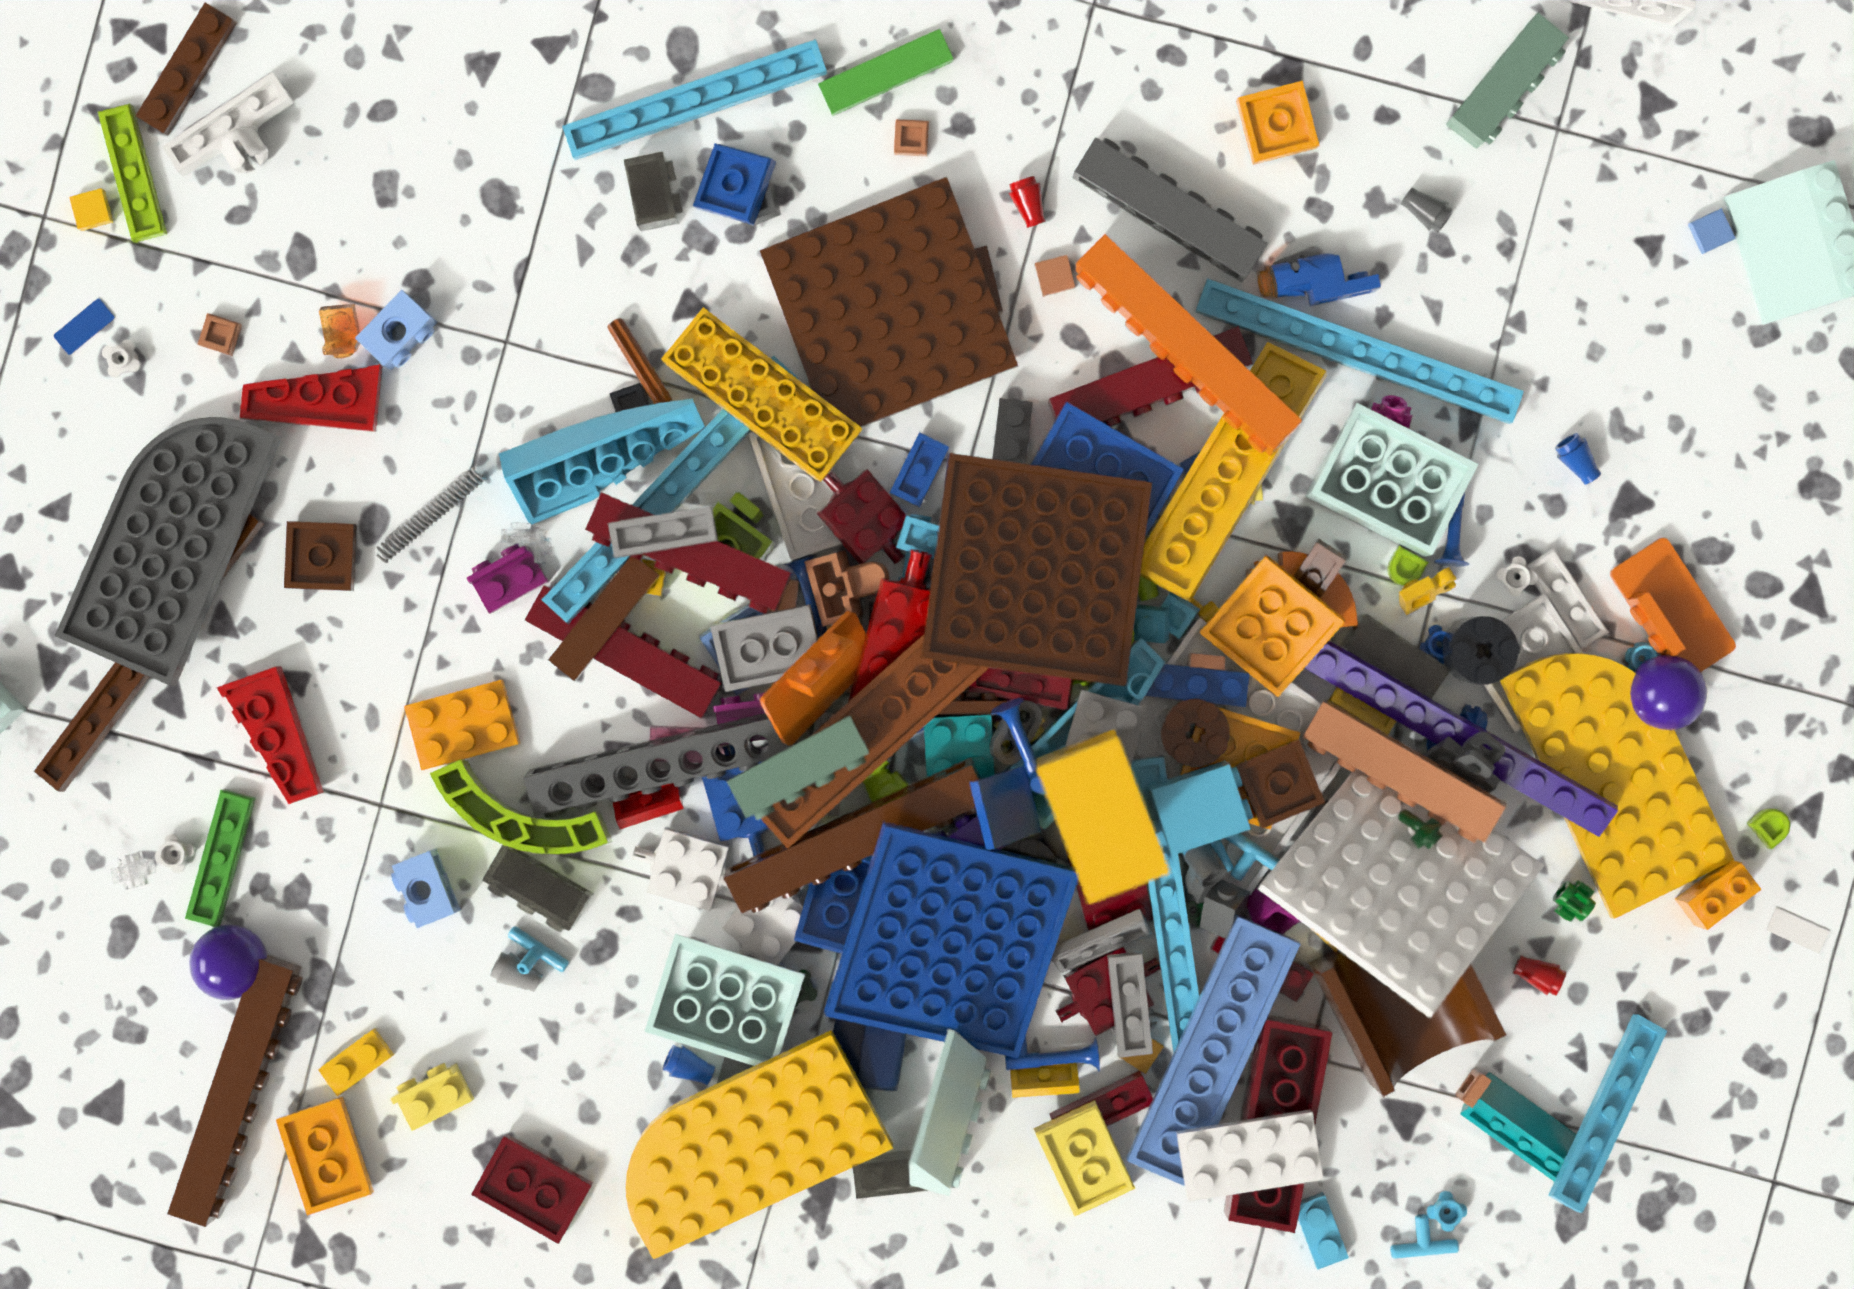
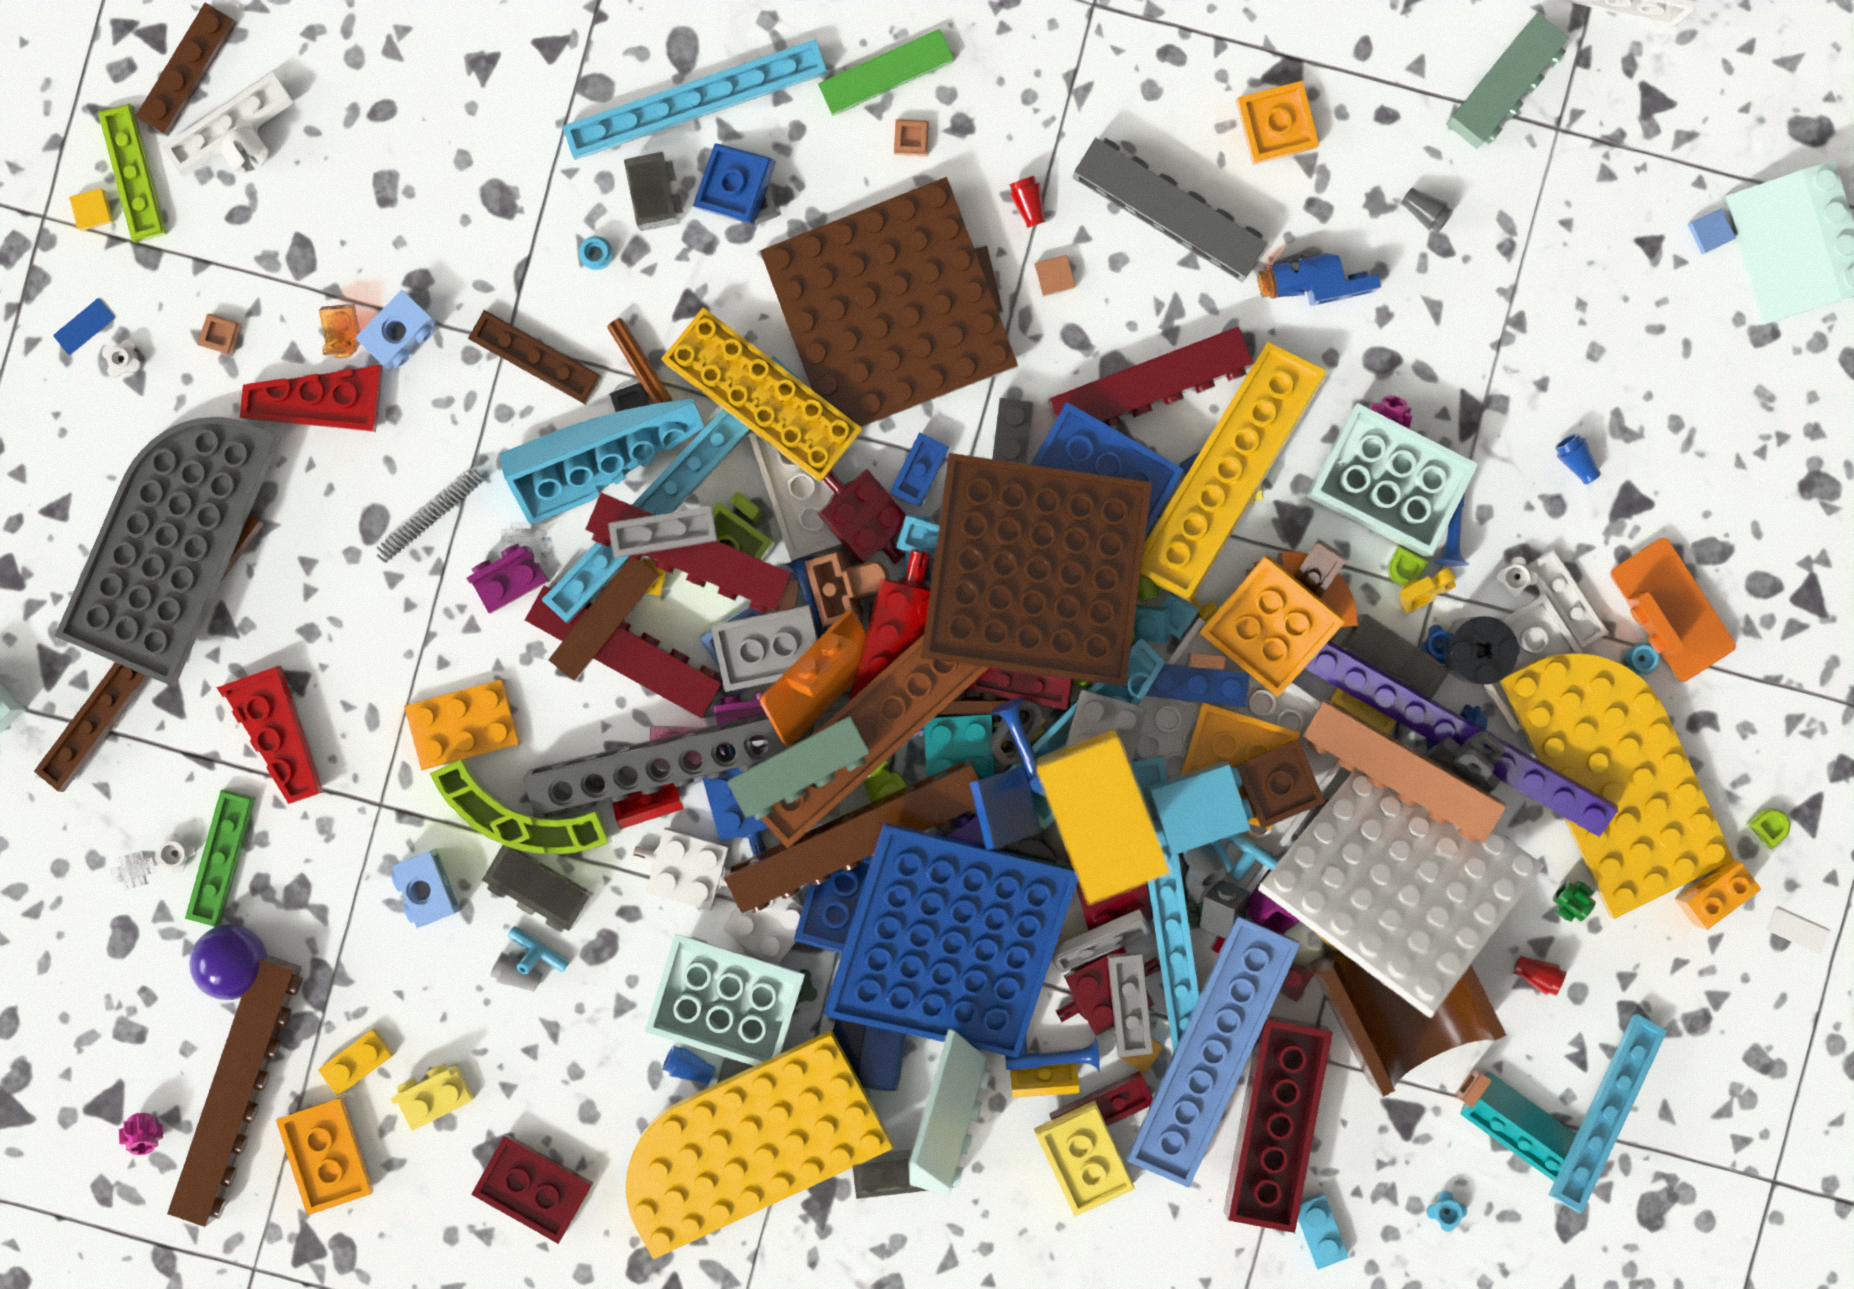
(140, 1133): none -> dark pink gear
(320, 556): reddish brown plate -> none
(534, 357): none -> reddish brown tile
(586, 249): none -> medium azure plate
(1184, 749): reddish brown plate -> none
(1186, 345): orange brick -> none
(1249, 1155): white plate -> none
(1359, 351): medium azure plate -> none
(1424, 1245): medium azure piece -> none
(1426, 833): dark green plate -> none
(1668, 692): dark purple piece -> none

